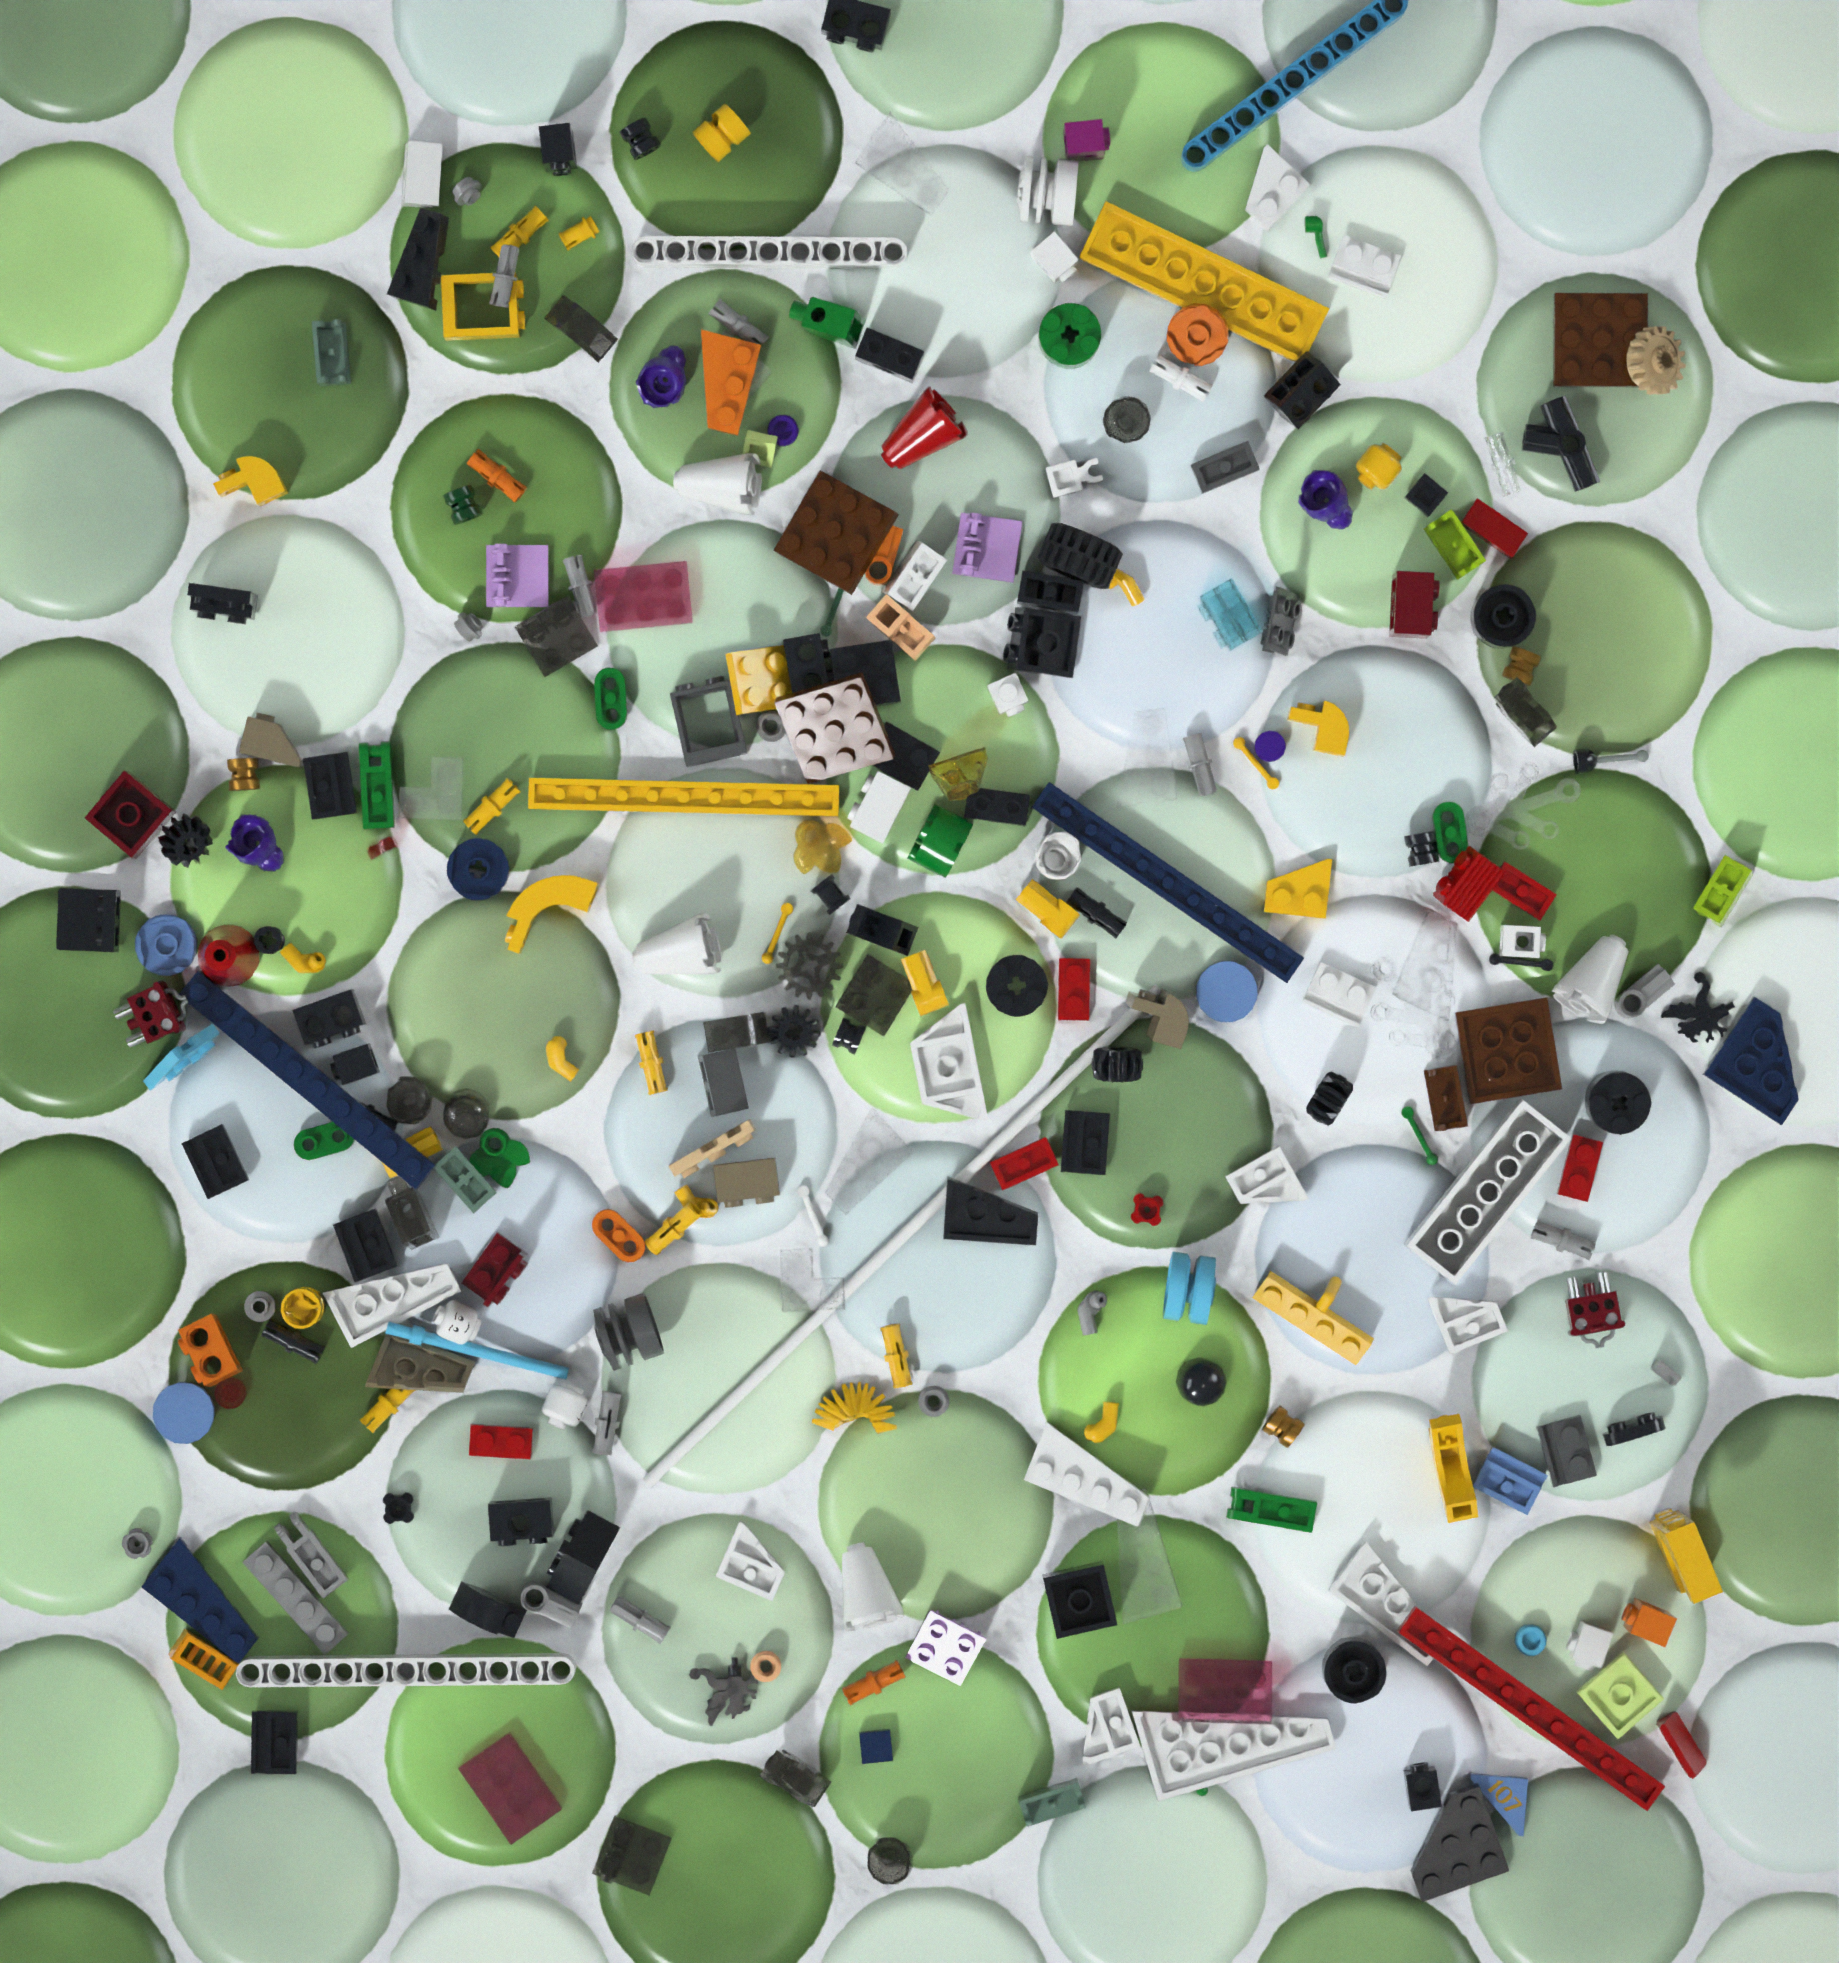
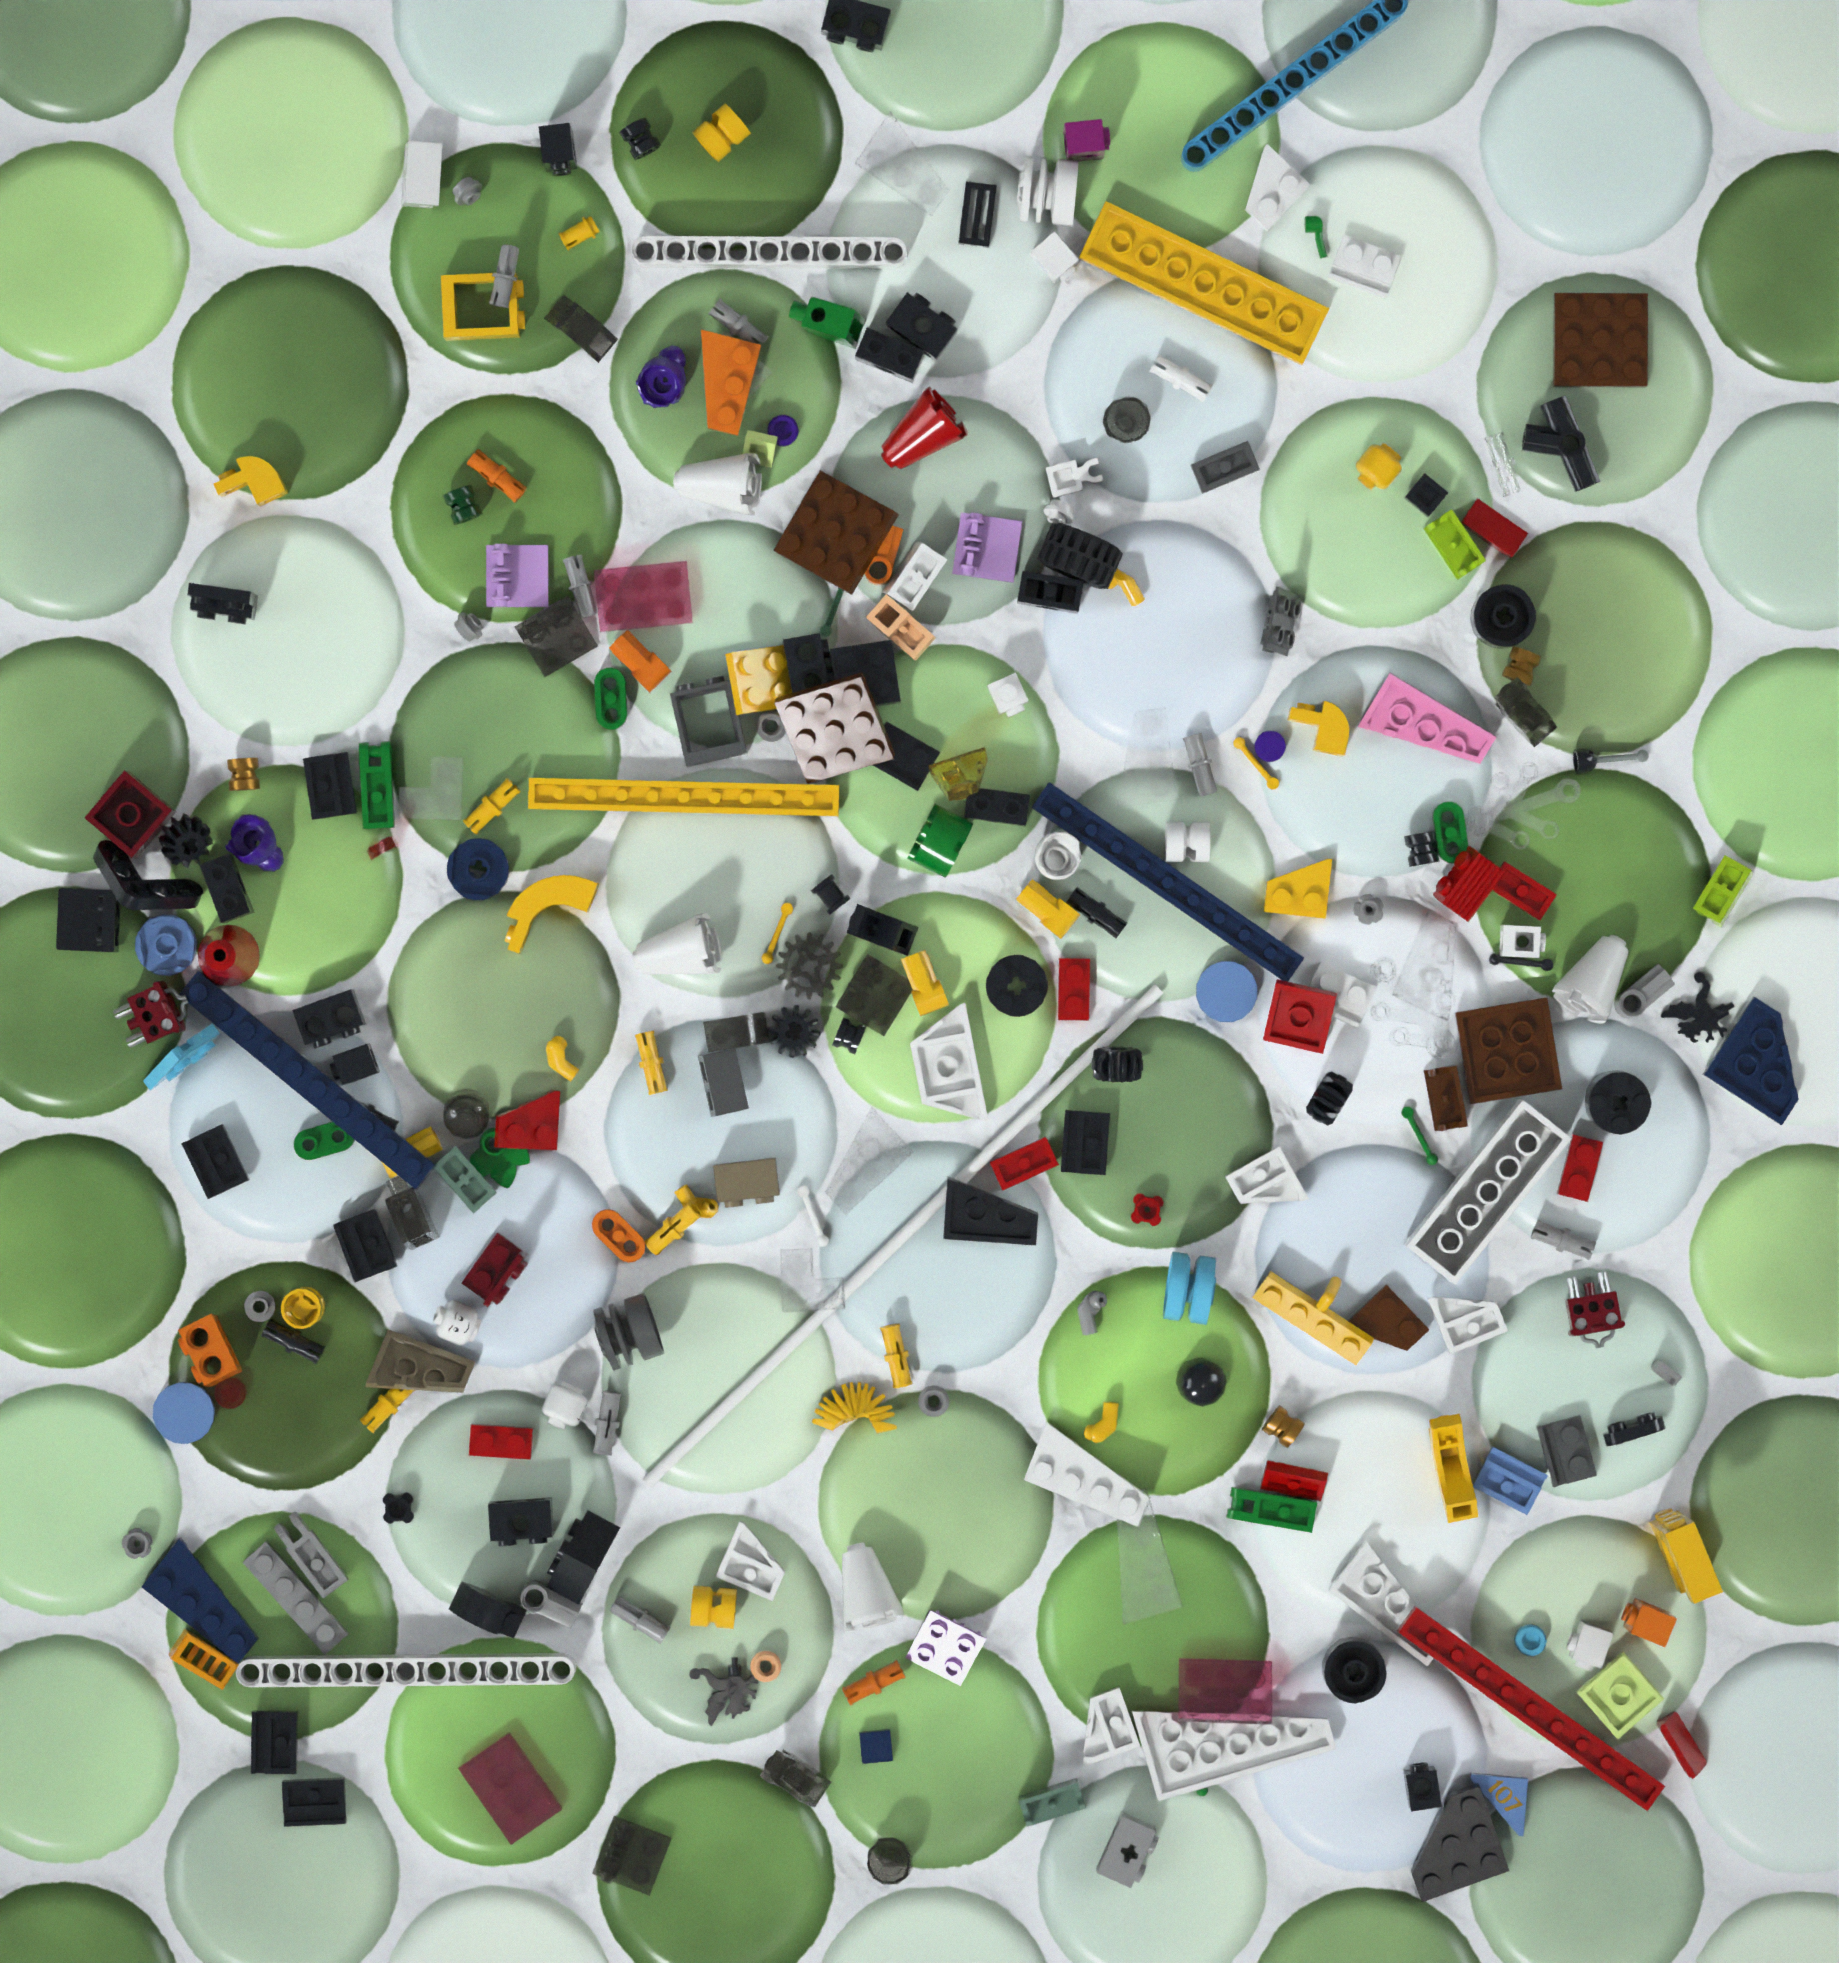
(138, 893): none -> black beam
(226, 888): none -> black brick
(262, 946): black bush -> none
(268, 741): dark tan slope -> none
(303, 962): yellow arm -> none
(314, 1801): none -> black plate
(331, 353): sand green hinge -> none
(369, 1306): white wing -> none
(409, 1100): clear smoke hair -> none
(418, 265): black wing -> none
(418, 1335): medium azure bar -> none
(522, 230): yellow pin -> none
(530, 1125): none -> red wing
(644, 665): none -> orange piece
(713, 1149): tan wing -> none
(713, 1607): none -> yellow wheel
(822, 850): clear yellow plate -> none
(879, 807): white brick -> none
(931, 342): none -> black brick
(974, 241): none -> black tile
(1042, 642): black plate -> none
(1059, 512): none -> white plate
(1078, 320): green brick -> none
(1079, 1599): black brick -> none
(1126, 1832): none -> light grey brick
(1168, 1019): dark tan brick -> none
(1187, 841): none -> white wheel
(1197, 334): orange tile -> none
(1229, 615): clear light blue brick -> none
(1294, 1480): none -> red plate
(1300, 1016): none -> red plate
(1302, 390): black brick -> none
(1325, 485): dark purple piece -> none
(1368, 901): none -> light grey plate
(1389, 1320): none -> reddish brown wing
(1413, 604): dark red brick -> none
(1415, 717): none -> bright pink wing
(1655, 360): tan gear -> none

